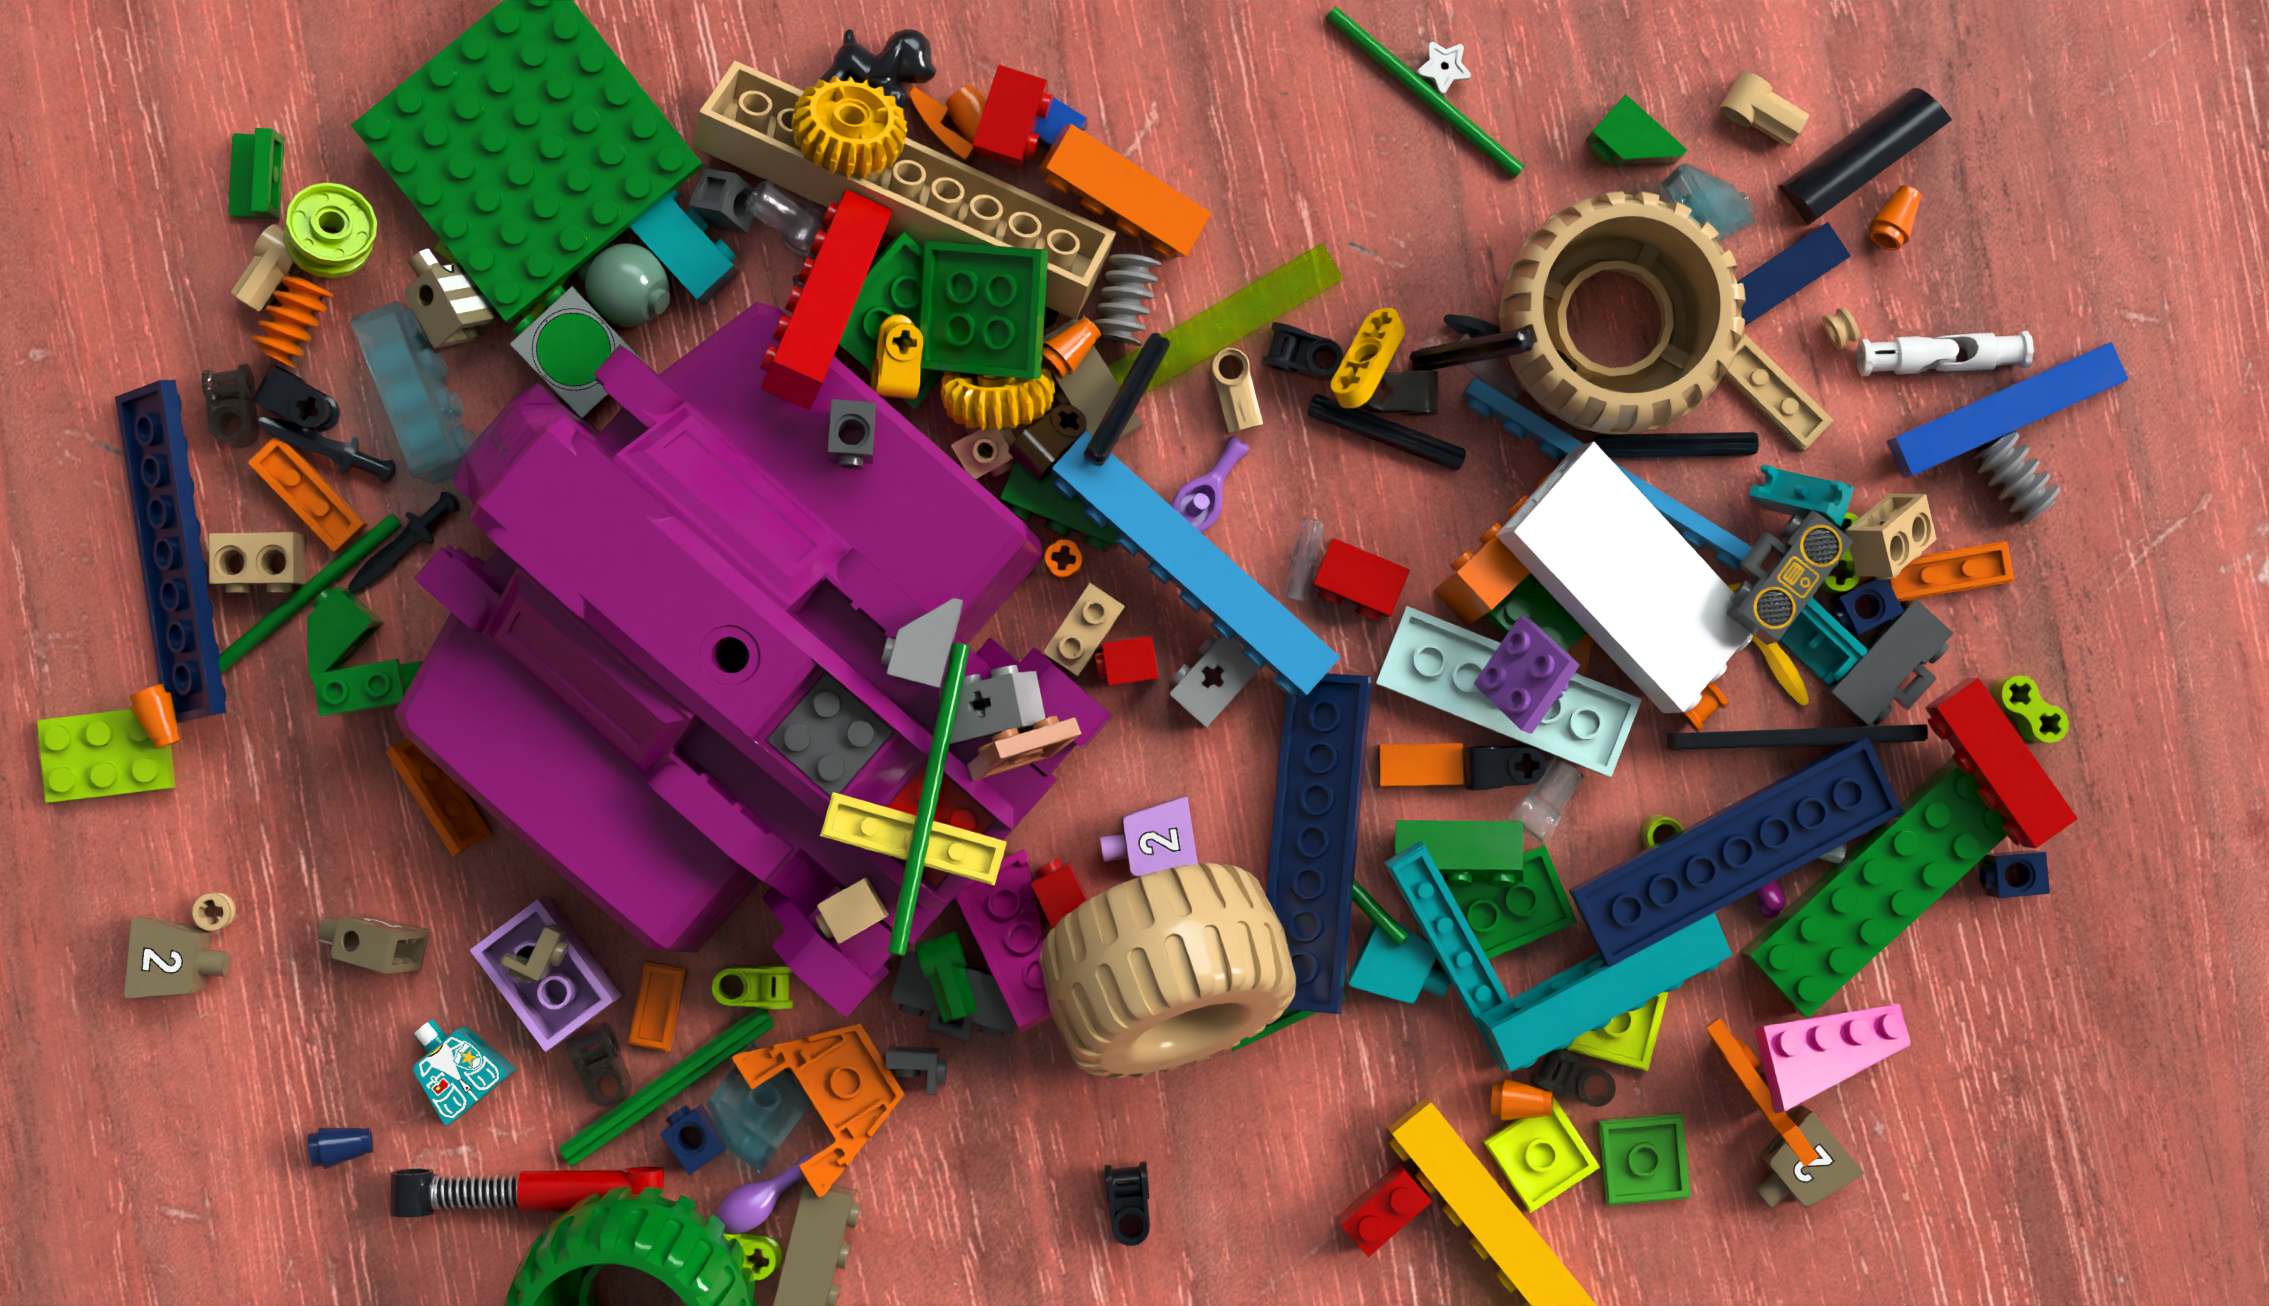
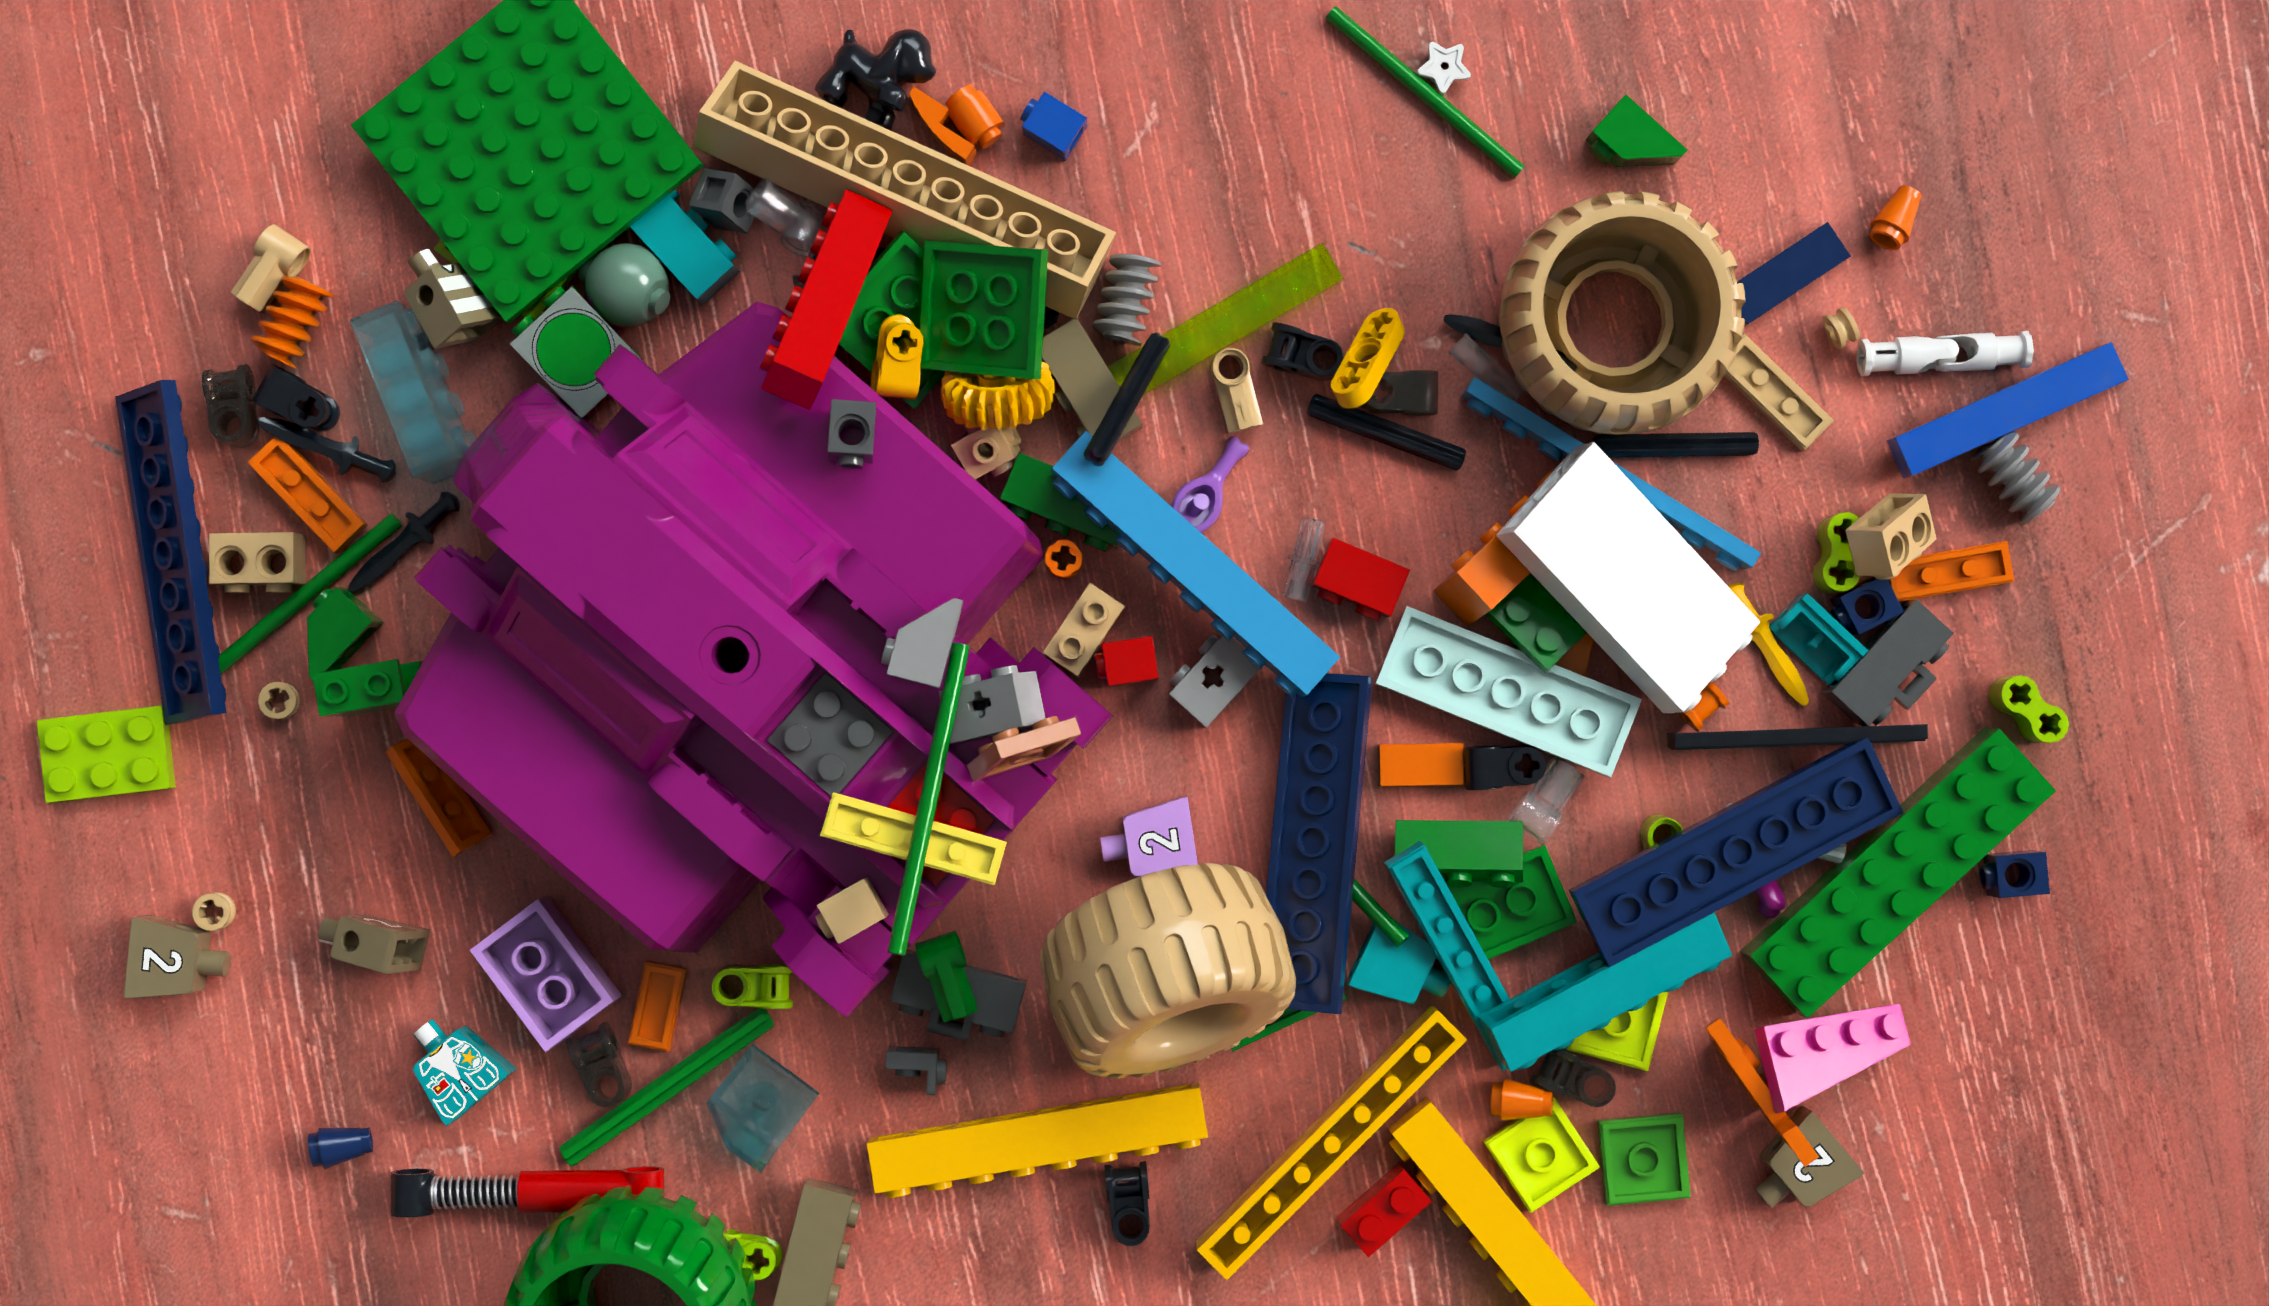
(156, 715): orange cone -> none
(256, 174): green panel -> none
(266, 696): none -> tan bush
(335, 208): lime wheel -> none
(548, 951): dark tan bracket -> none
(693, 1156): dark blue brick -> none
(753, 1202): medium lavender piece -> none
(842, 1082): orange wing -> none
(849, 127): yellow gear -> none
(1010, 937): dark pink wing -> none
(1012, 116): red brick -> none
(1036, 1139): none -> yellow brick
(1048, 440): dark brown piece -> none
(1058, 889): red brick -> none
(1067, 349): orange cone -> none
(1124, 192): orange brick -> none
(1329, 1142): none -> yellow brick
(1472, 350): black axle -> none
(1526, 674): medium lavender plate -> none
(1710, 200): clear light blue slope -> none
(1754, 104): tan piece -> none
(1781, 592): dark grey piece -> none
(1799, 493): teal hinge -> none
(1864, 153): black brick -> none
(2000, 764): red brick -> none

